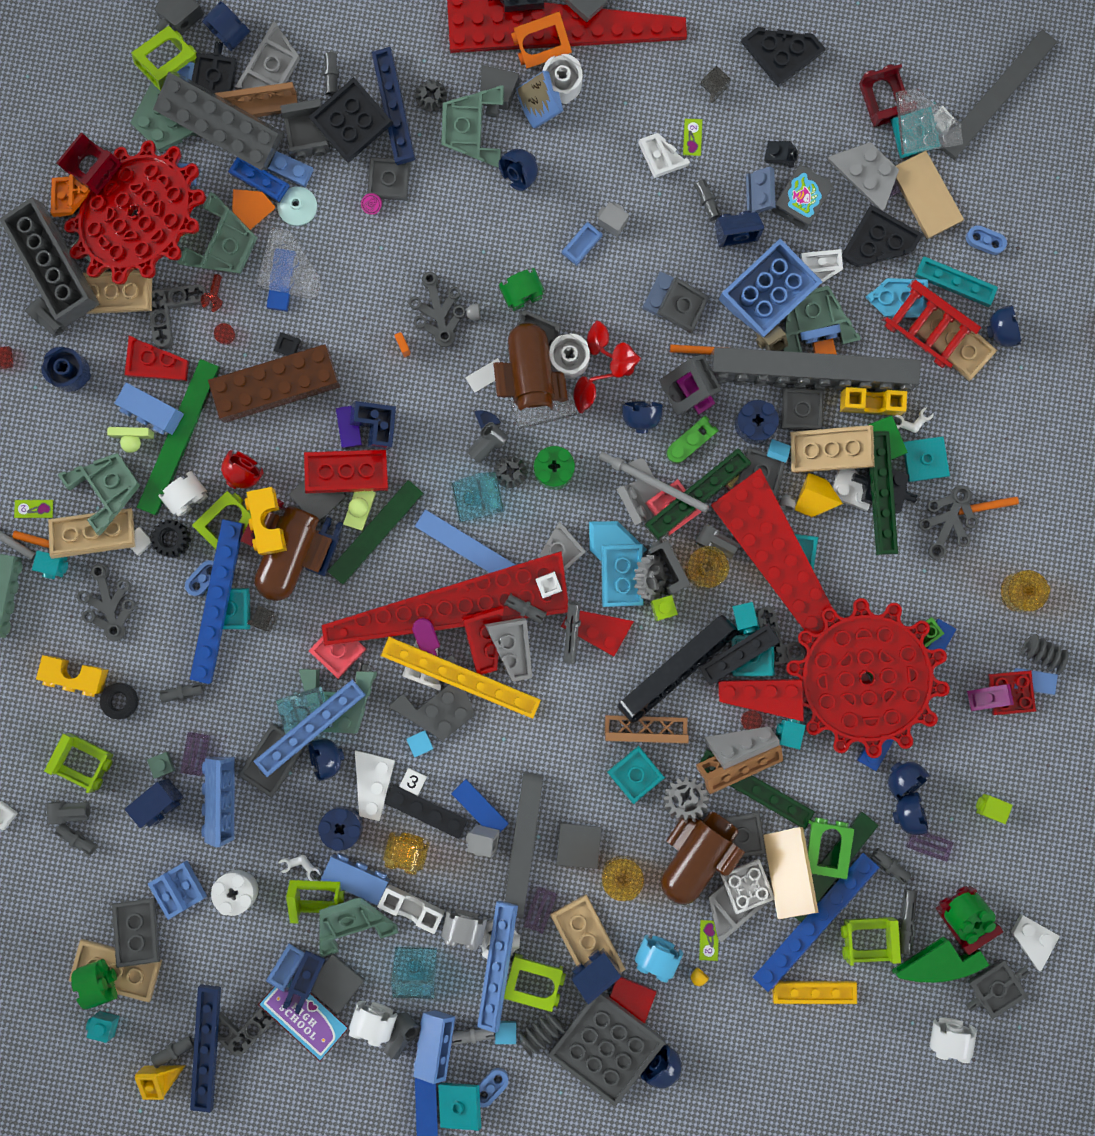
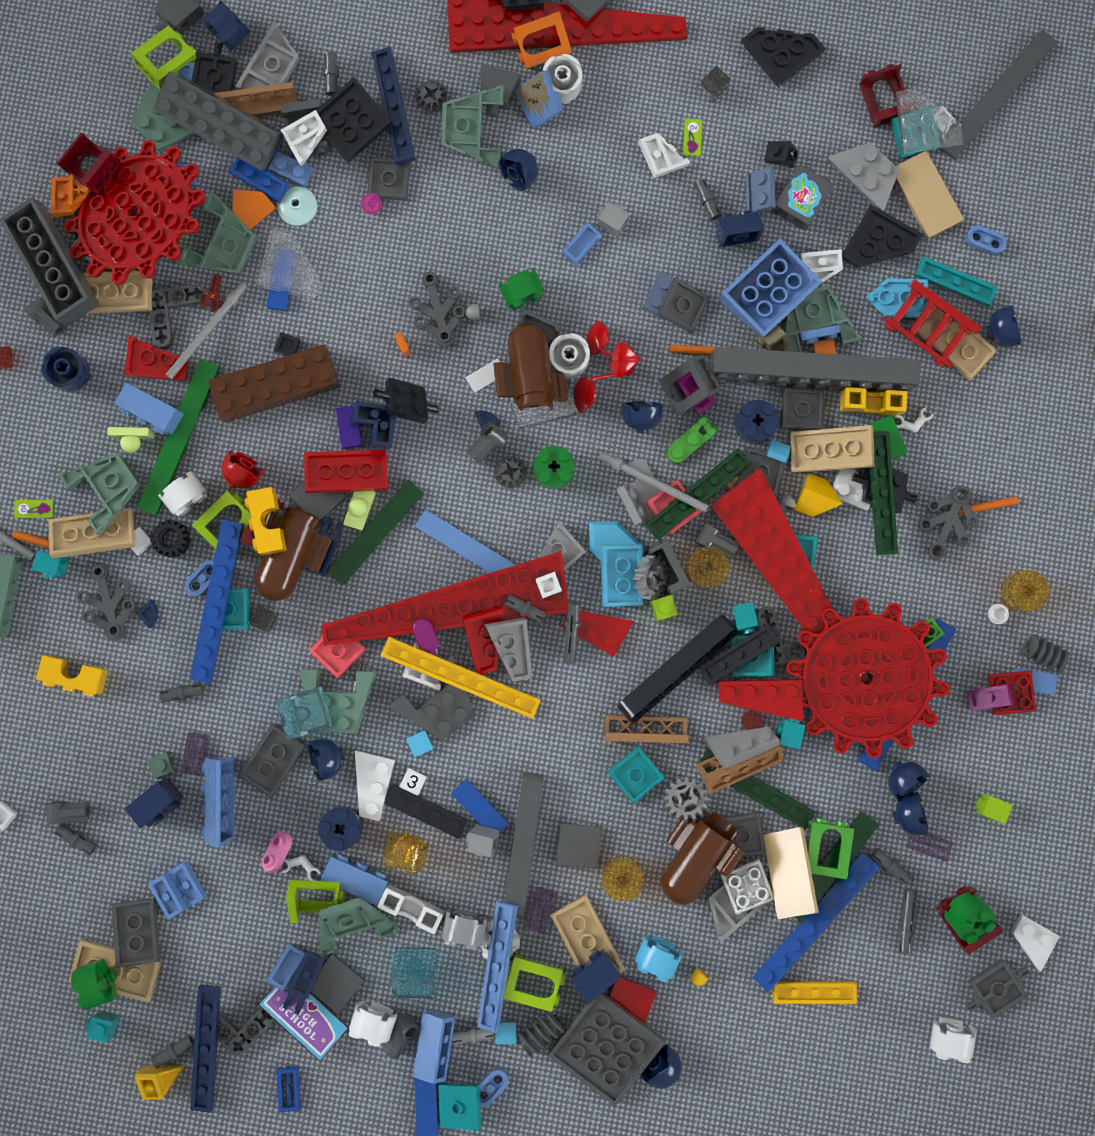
(57, 760): lime panel -> none
(106, 701): black tyre -> none
(149, 613): none -> dark blue tile
(224, 333): clear red tile -> none
(230, 301): none -> light grey bar
(234, 904): white brick -> none
(276, 852): none -> bright pink plate
(288, 1070): none -> blue tile
(304, 135): none -> white wing
(309, 728): medium blue tile -> none
(406, 400): none -> black plate
(477, 496): clear light blue slope -> none
(708, 941): lime sticker -> none
(890, 954): lime panel -> none
(926, 459): teal plate -> none
(940, 964): green slope -> none
(998, 614): none -> white plate

